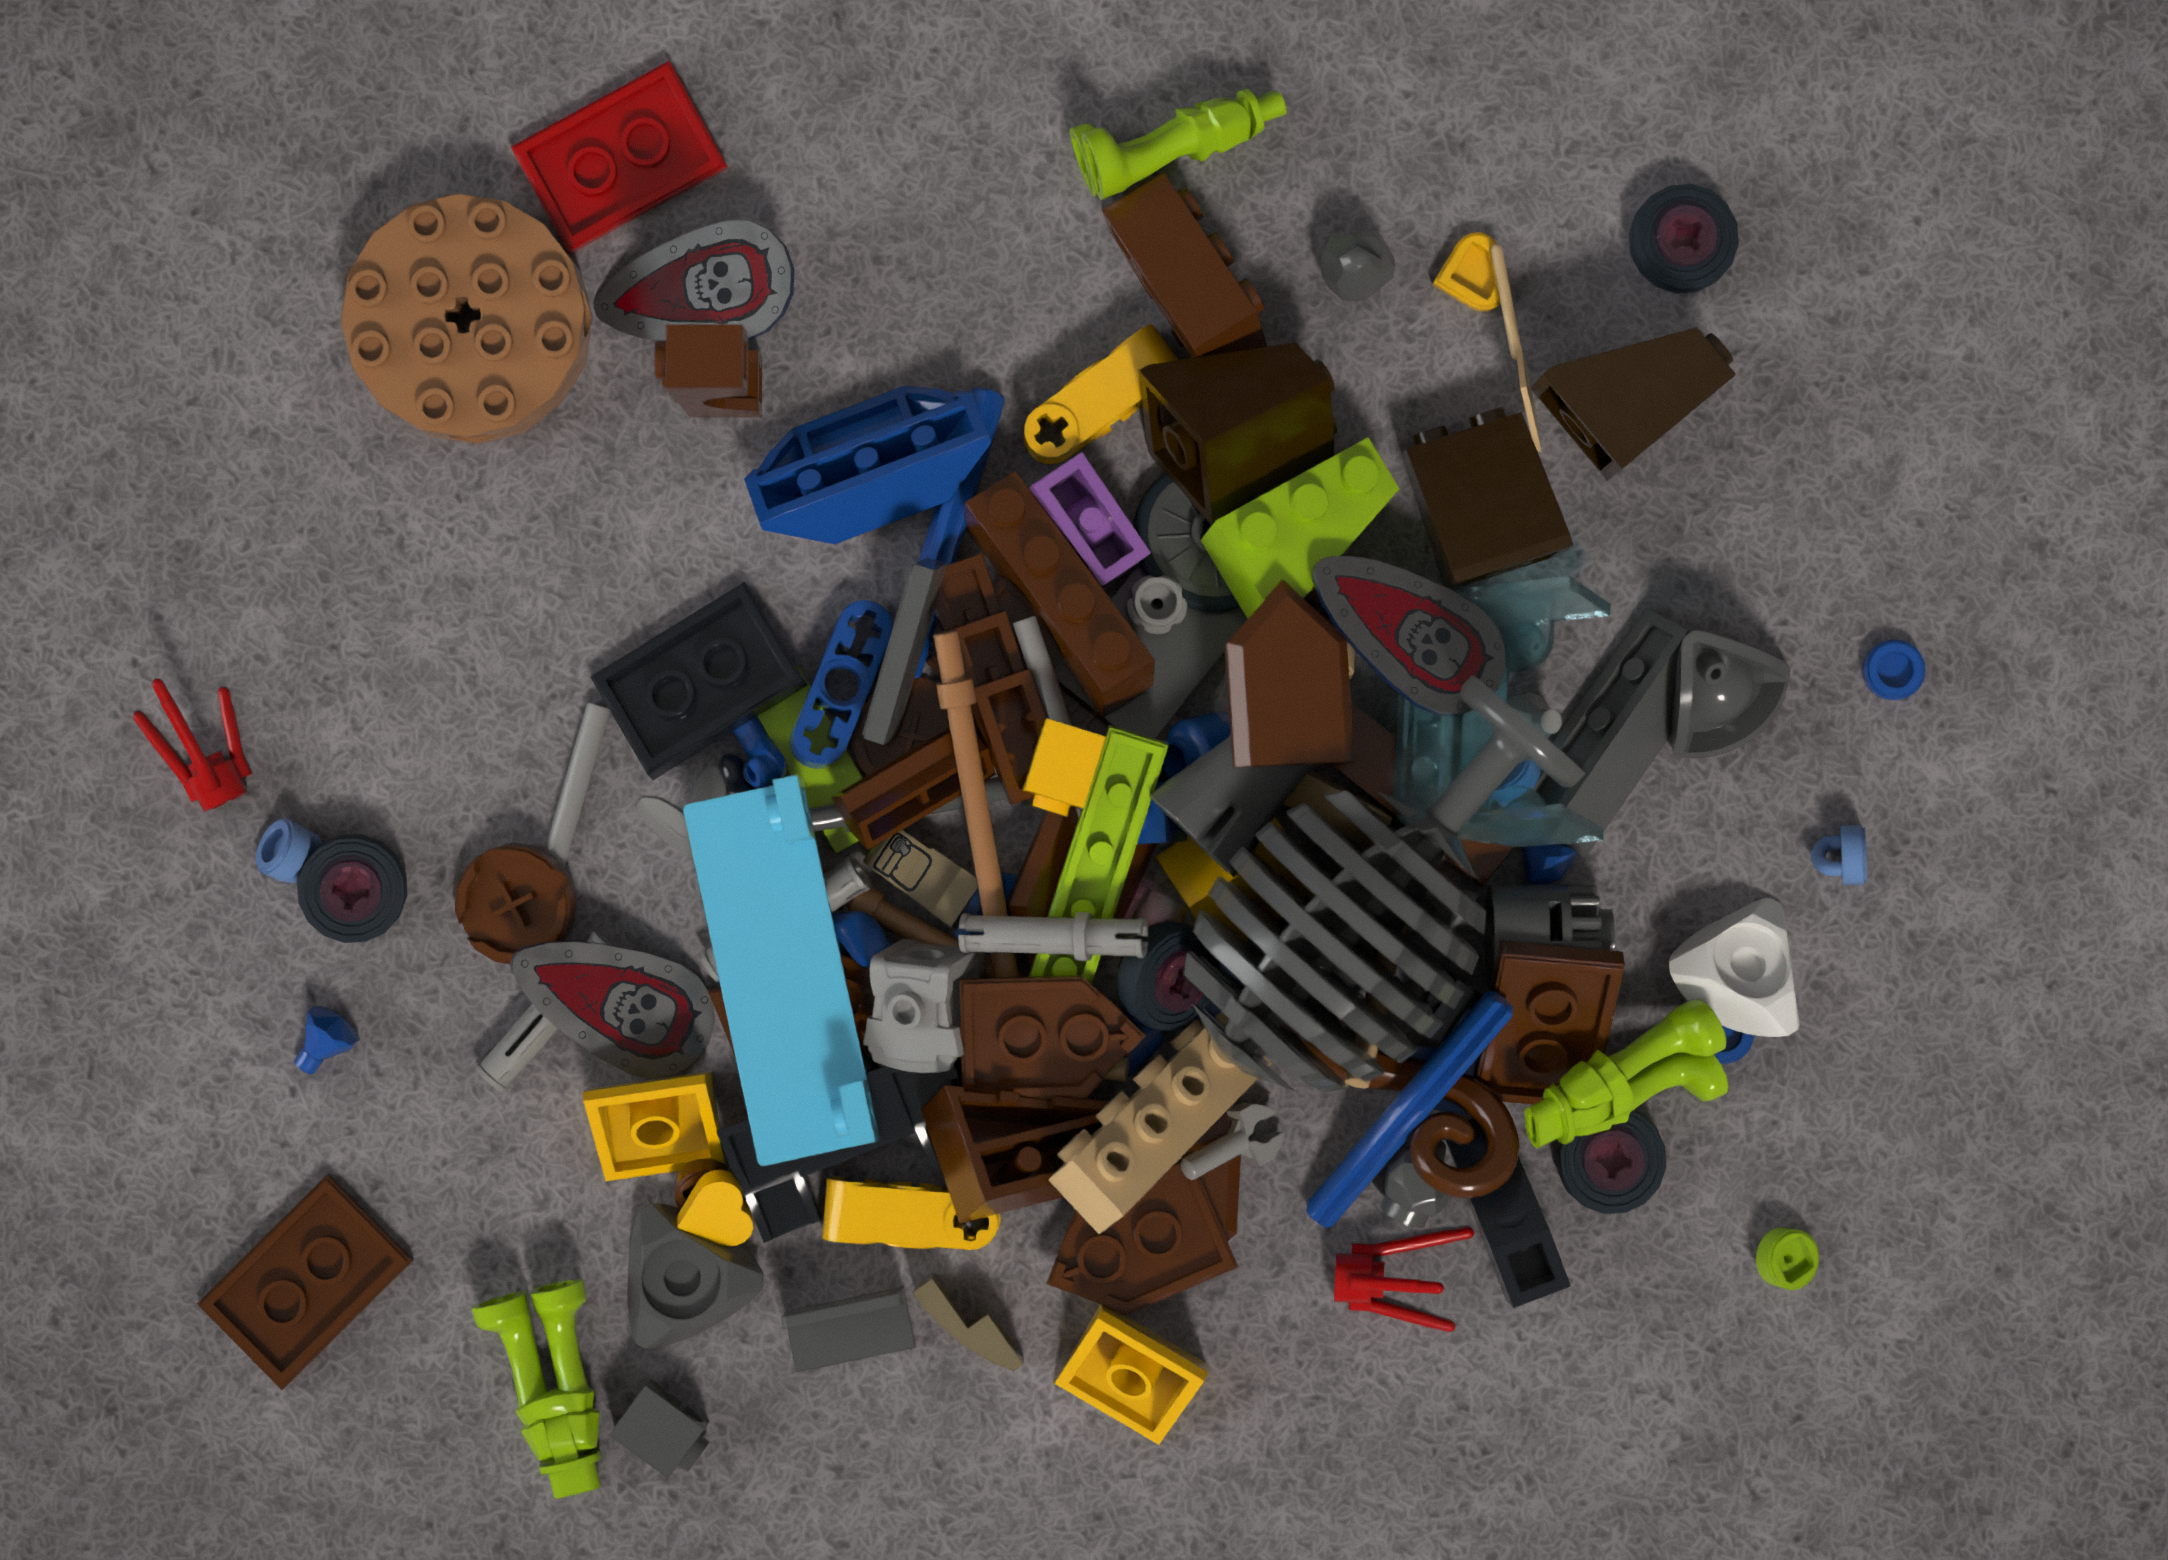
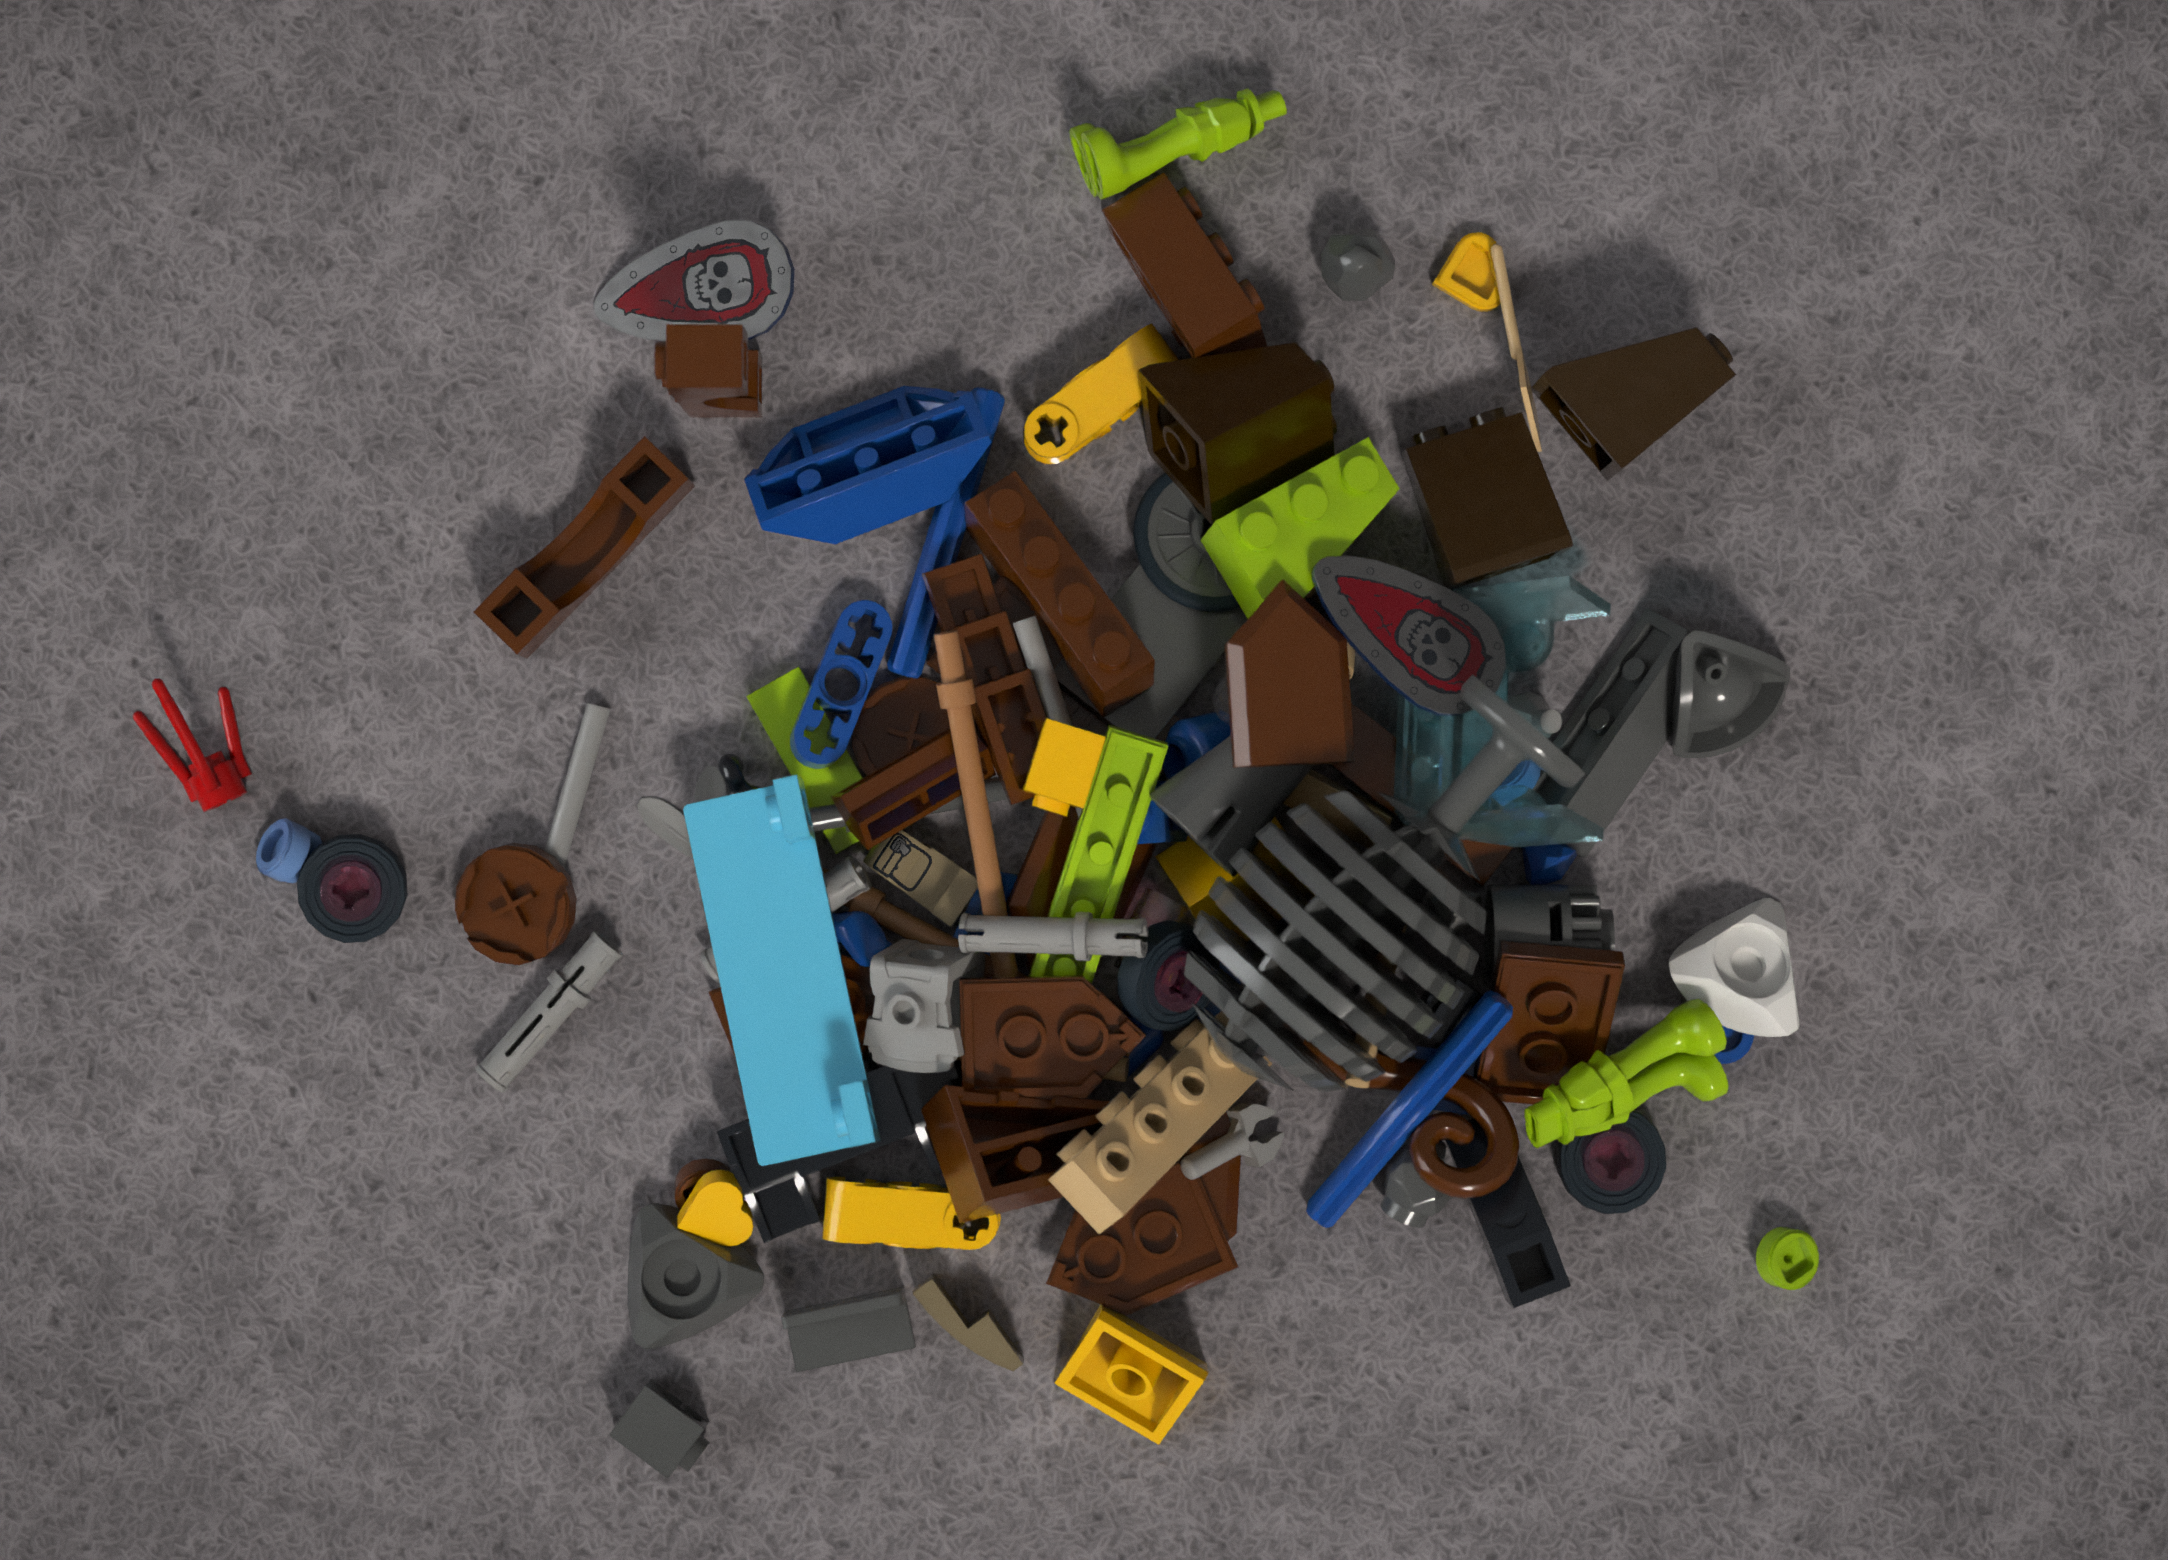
(305, 1281): reddish brown tile -> none
(325, 1037): blue rock -> none
(421, 278): medium nougat brick -> none
(557, 1421): lime piece -> none
(609, 527): none -> reddish brown arch
(619, 157): red tile -> none
(619, 1003): shield -> none
(654, 1124): yellow slope -> none
(698, 681): black tile -> none
(764, 757): blue arm -> none
(904, 650): dark grey tile -> none
(1090, 519): medium lavender brick -> none
(1160, 588): light grey plate -> none
(1361, 1279): red plant -> none
(1667, 254): black wheel -> none
(1853, 852): medium blue tile -> none
(1893, 670): blue tile -> none

